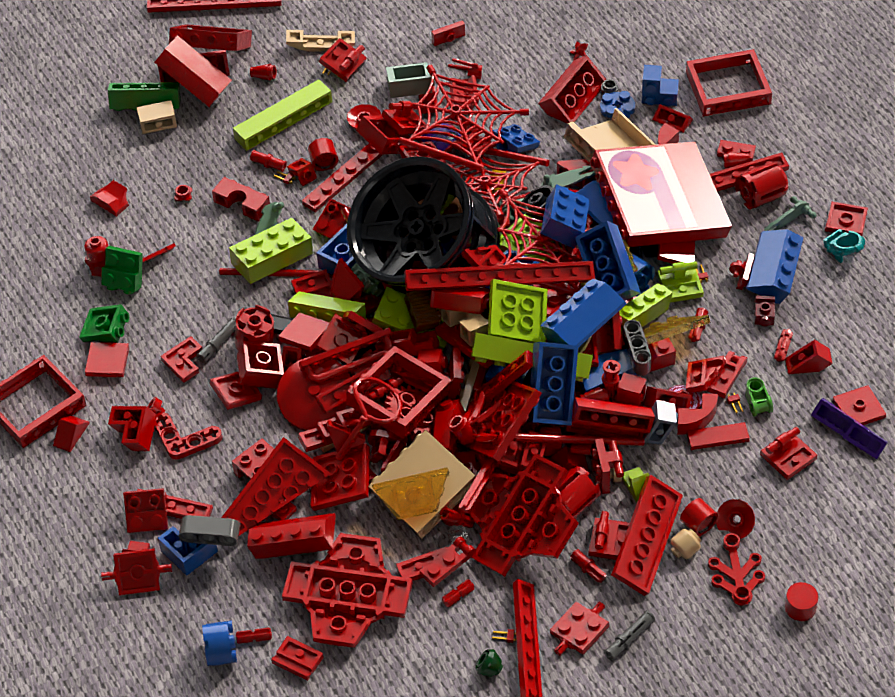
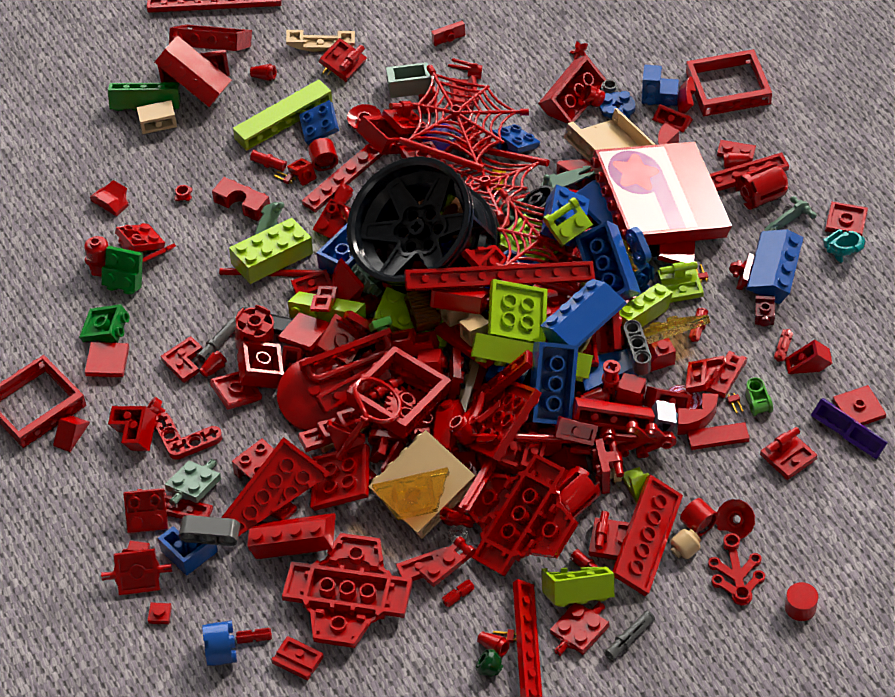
(139, 237): none -> red plate
(159, 613): none -> red plate
(192, 482): none -> sand green plate
(213, 363): none -> red cone
(319, 122): none -> blue plate
(324, 299): none -> red slope
(343, 193): none -> red cone
(380, 324): none -> bright green plate
(494, 642): none -> red cone
(572, 226): none -> lime plate
(575, 431): none -> red plate
(578, 586): none -> lime wedge
(592, 95): none -> red wheel
(638, 245): none -> blue plate
(653, 435): none -> red plant
(685, 94): none -> red slope

